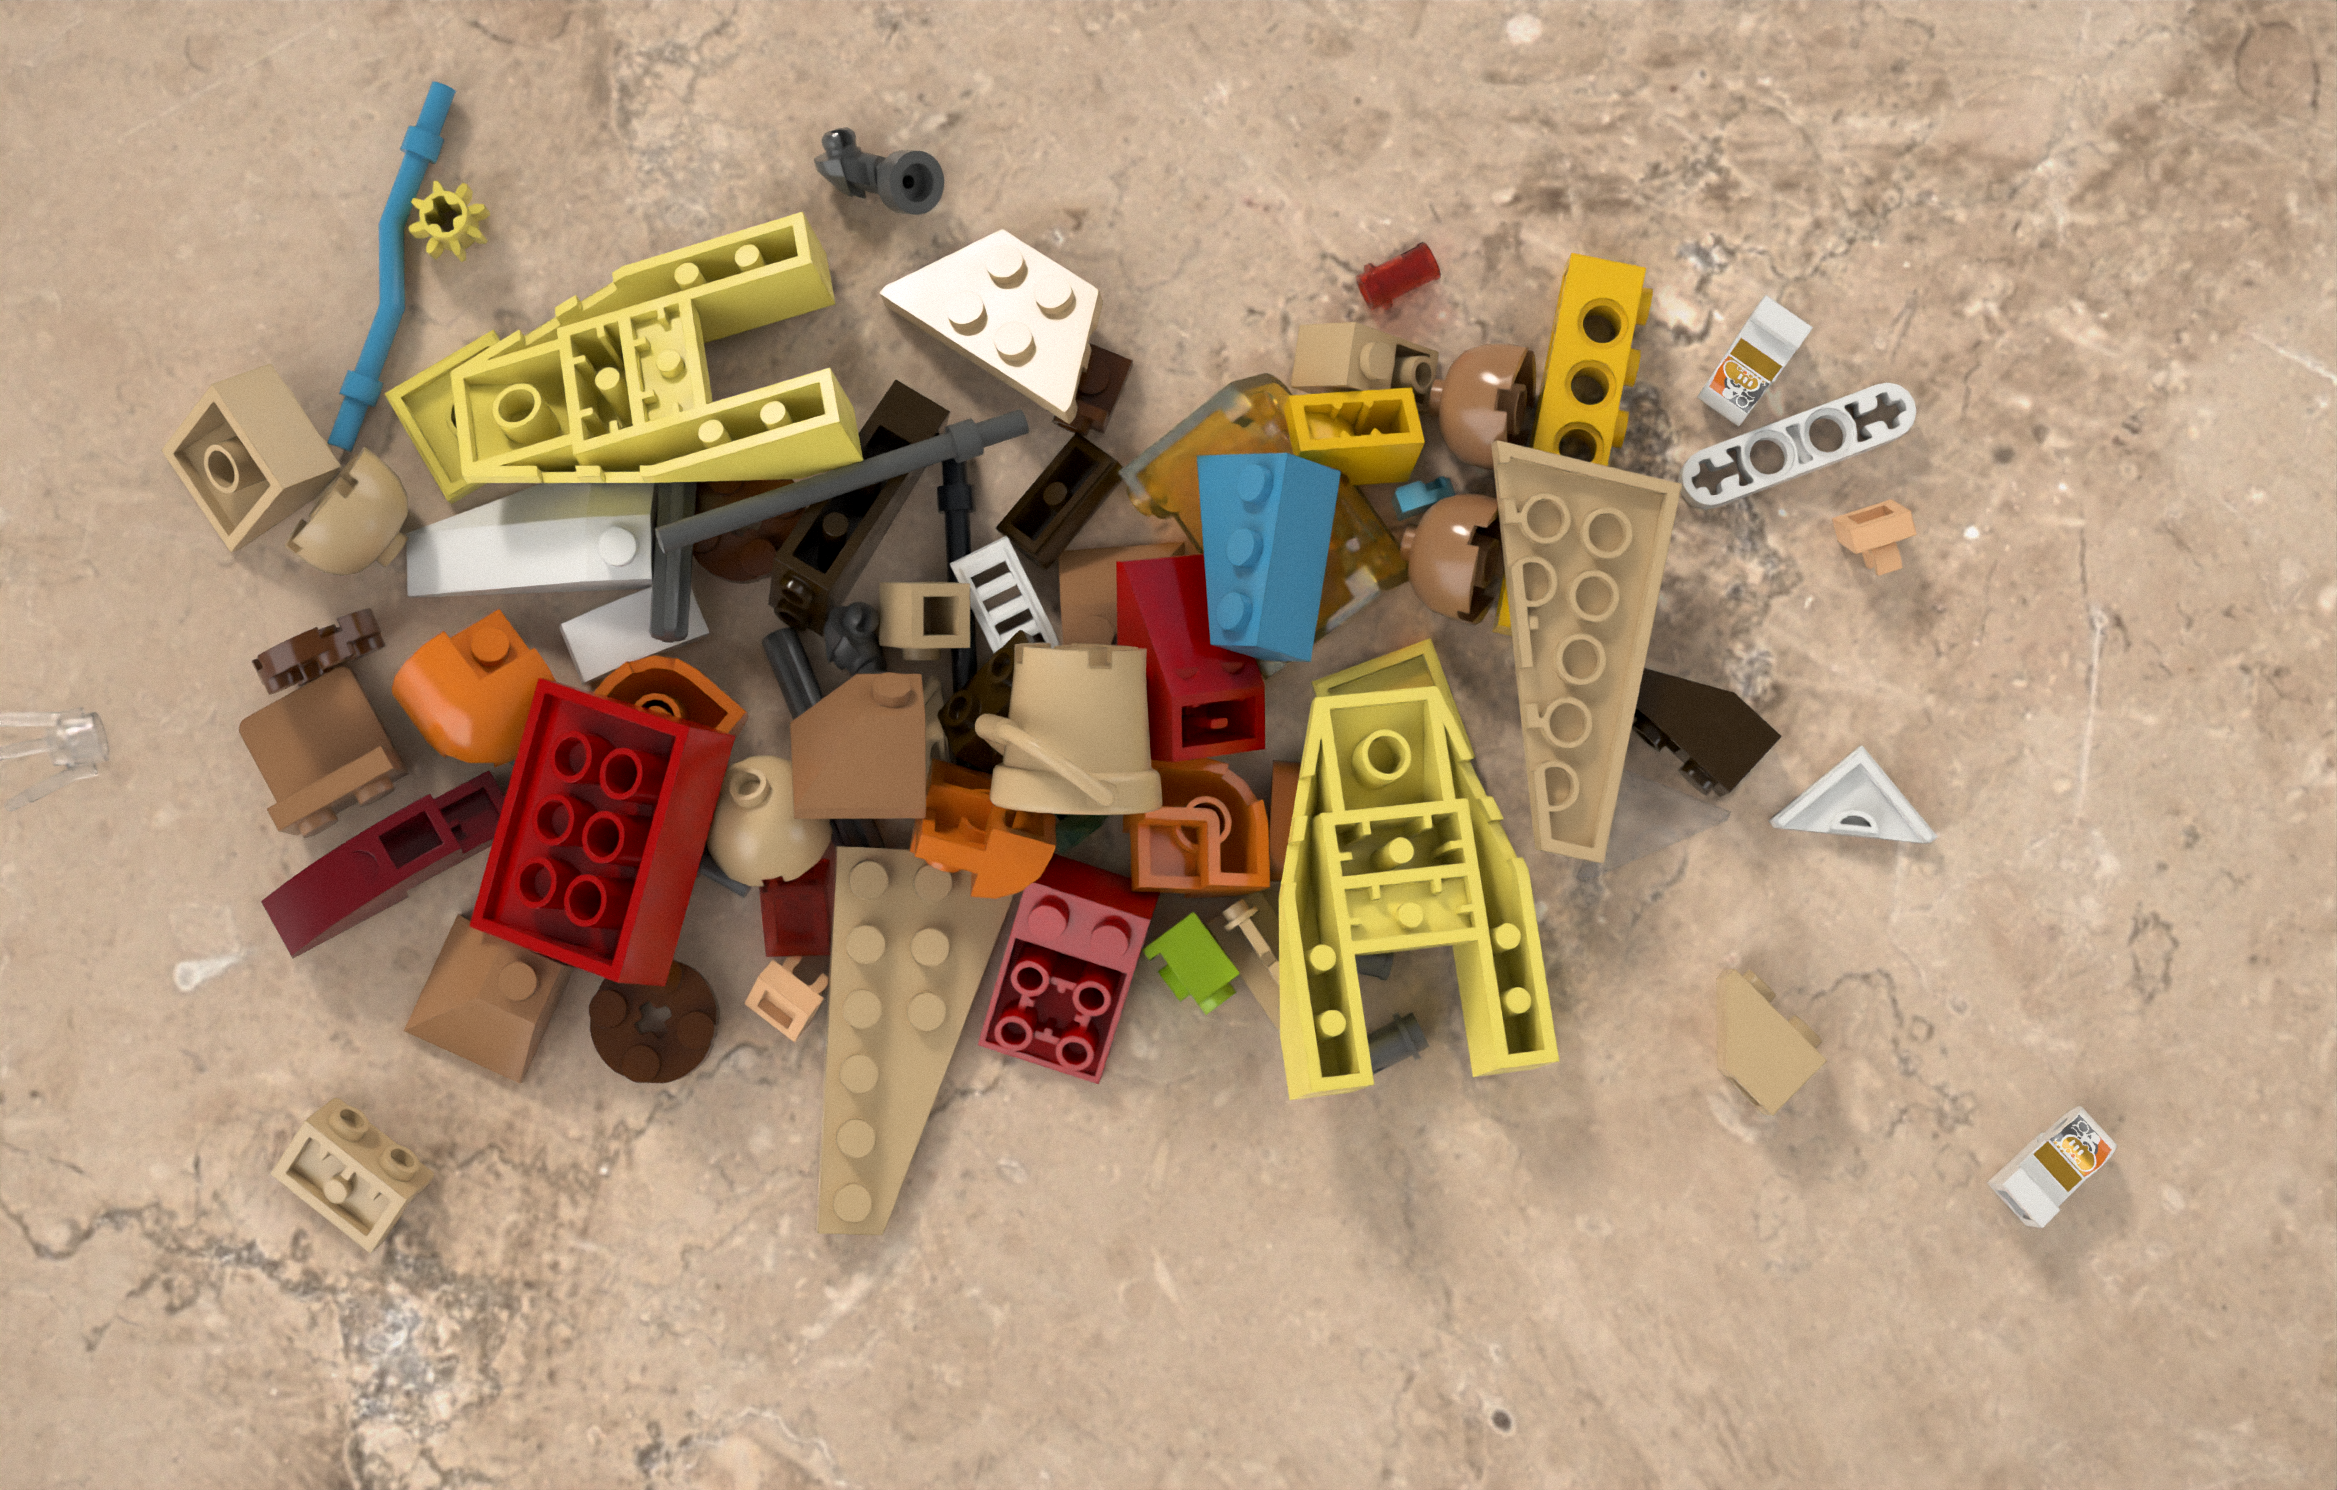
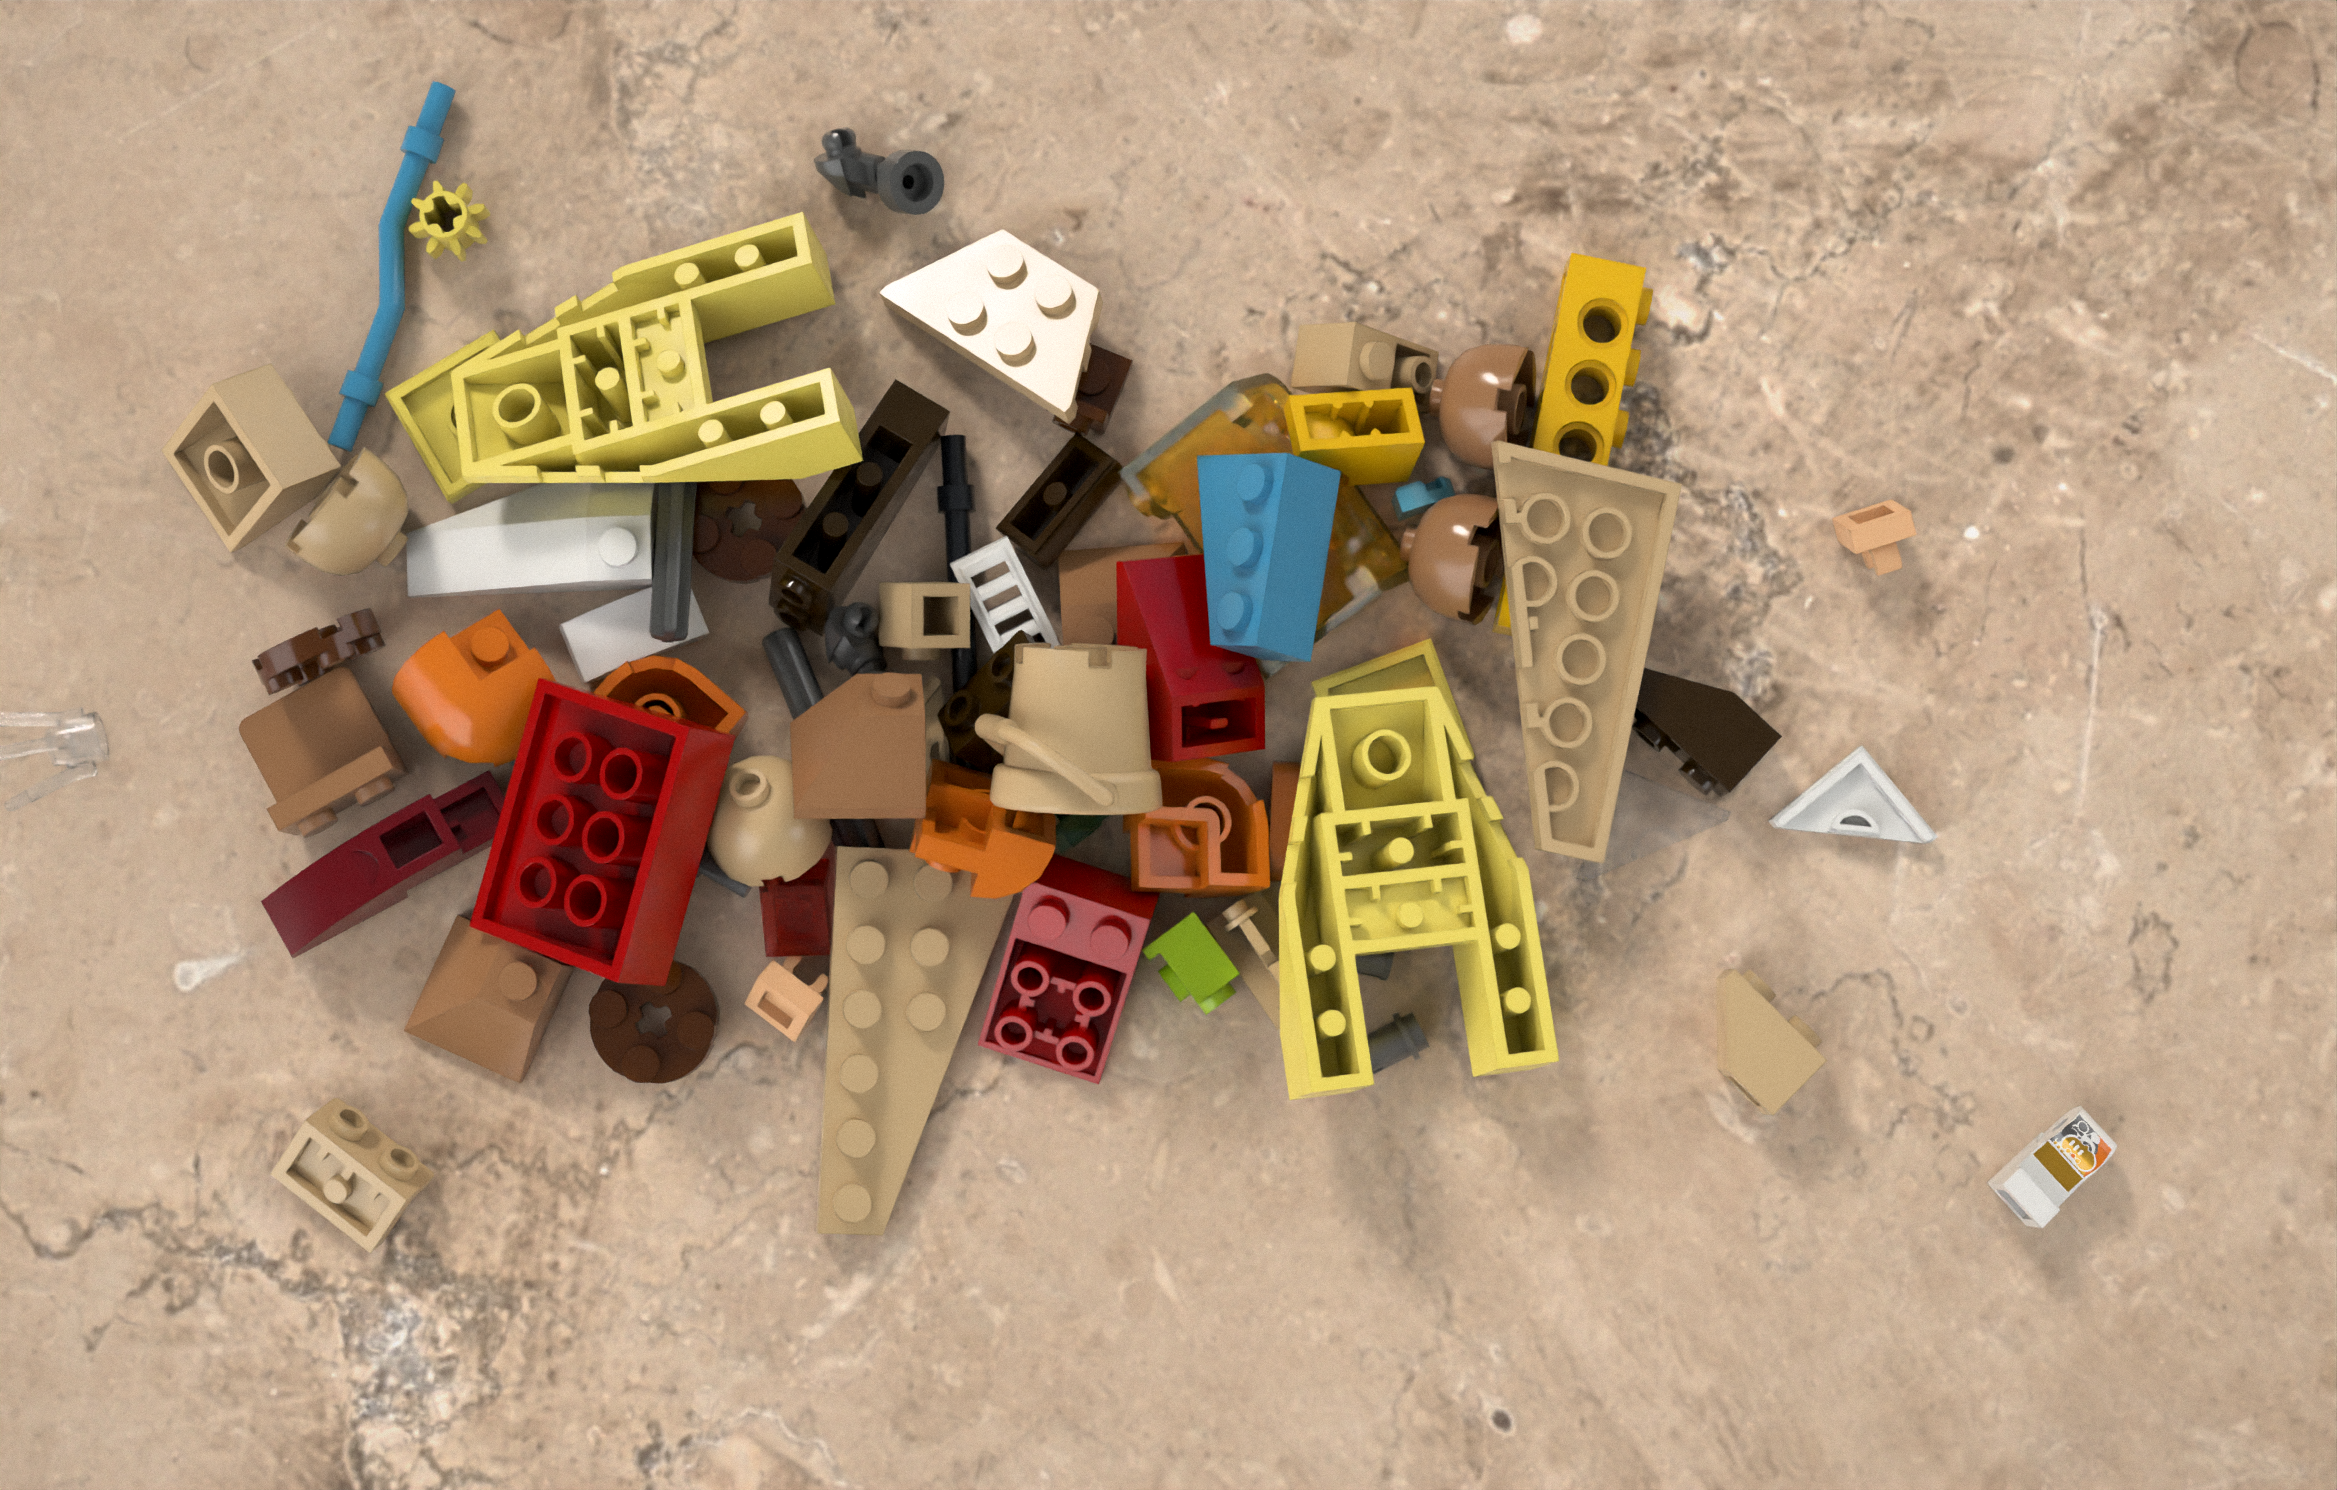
(961, 441): dark grey bar -> none
(1397, 276): clear red pin -> none
(1754, 360): white leg -> none
(1794, 441): white beam -> none

